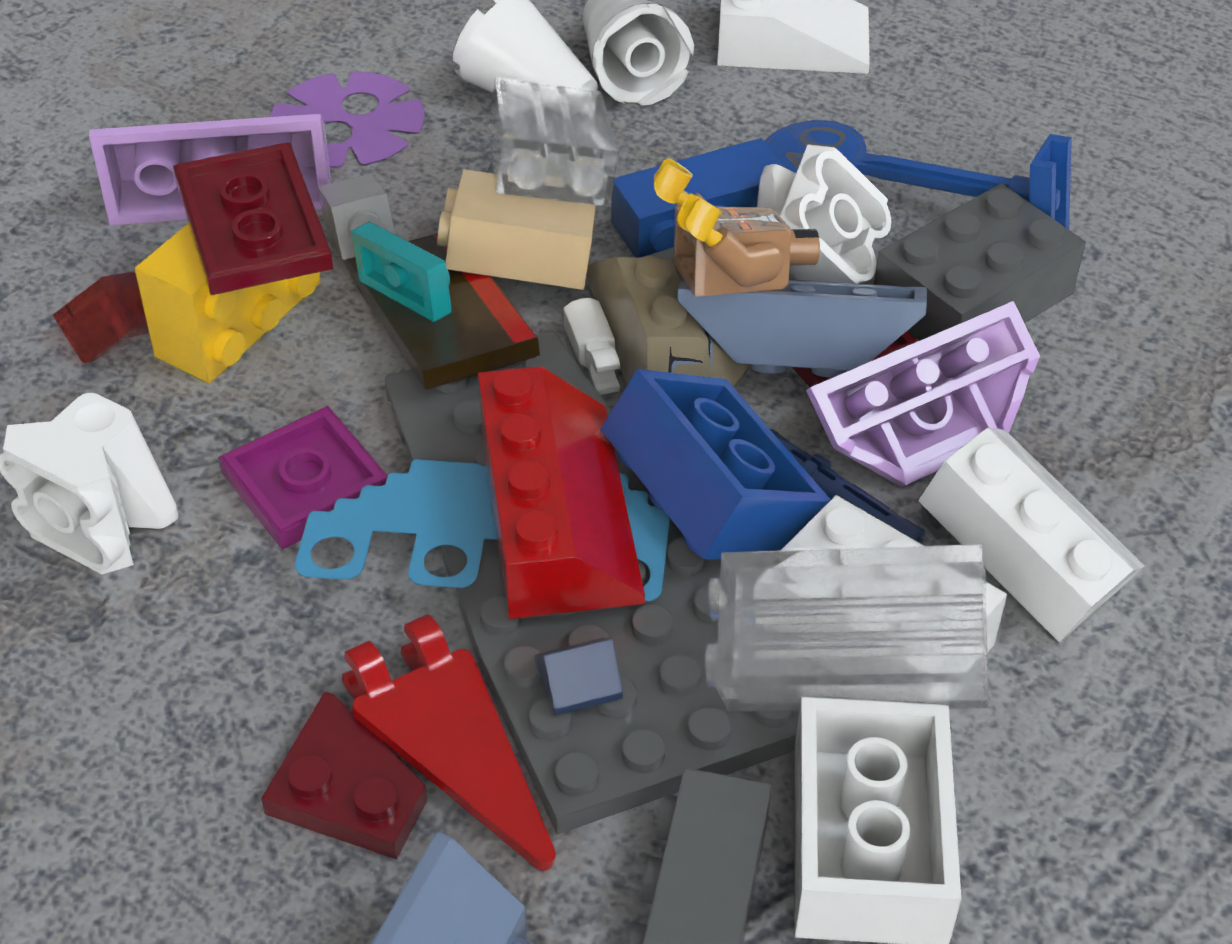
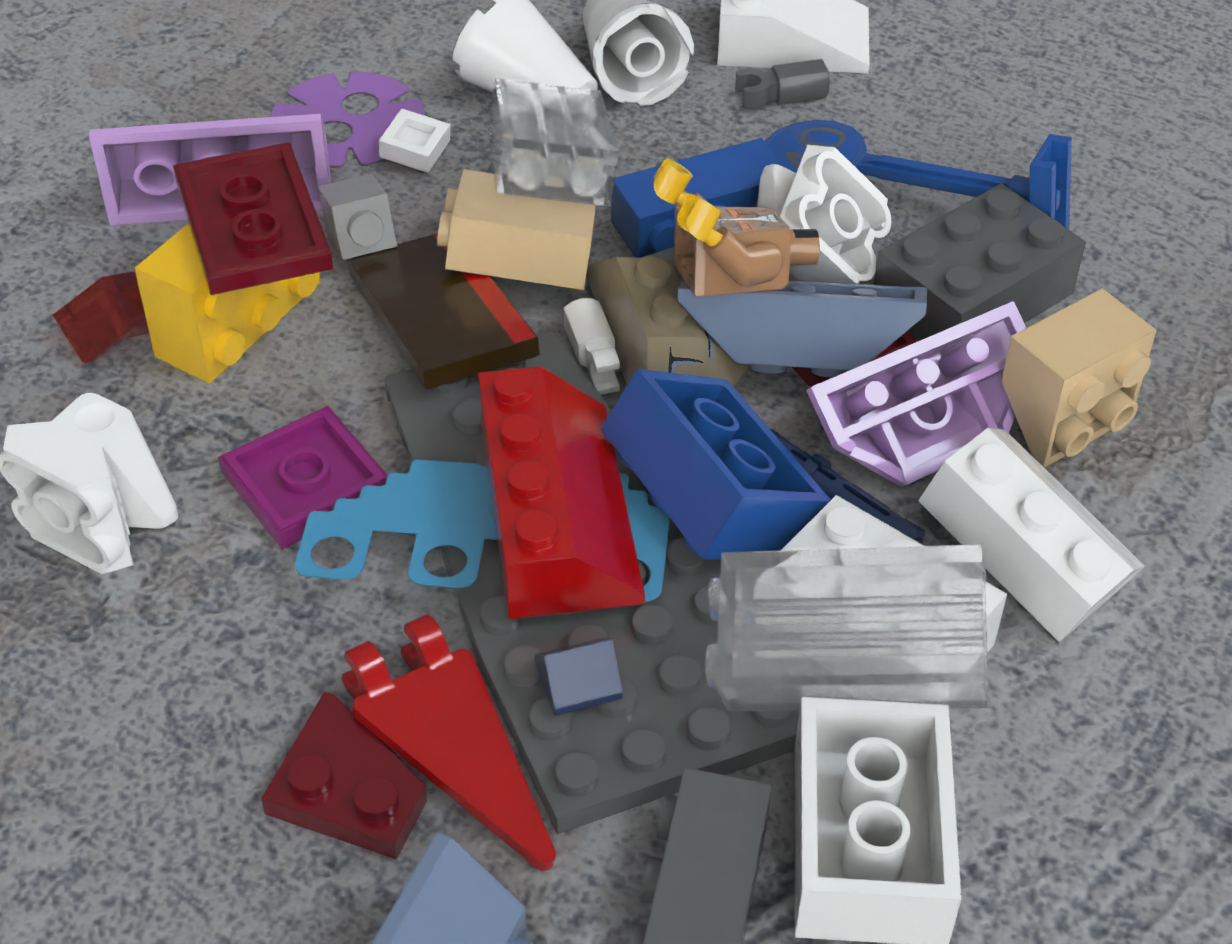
(402, 271): teal plate -> none
(414, 140): none -> white plate
(783, 83): none -> dark grey bar
(1077, 375): none -> tan slope

